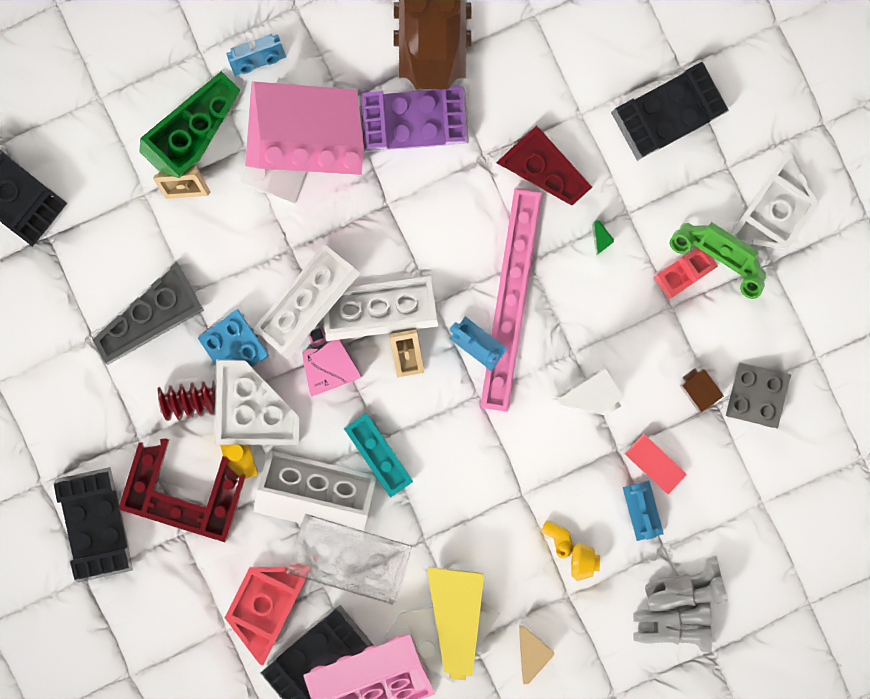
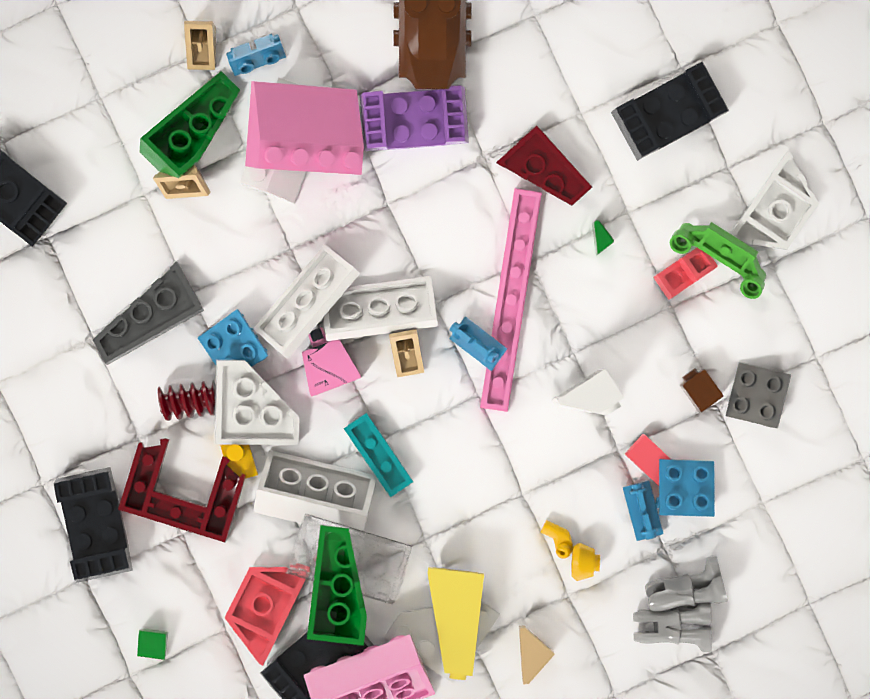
(152, 644): none -> green slope
(200, 45): none -> tan slope
(337, 596): none -> green wedge
(686, 488): none -> dark azure hinge

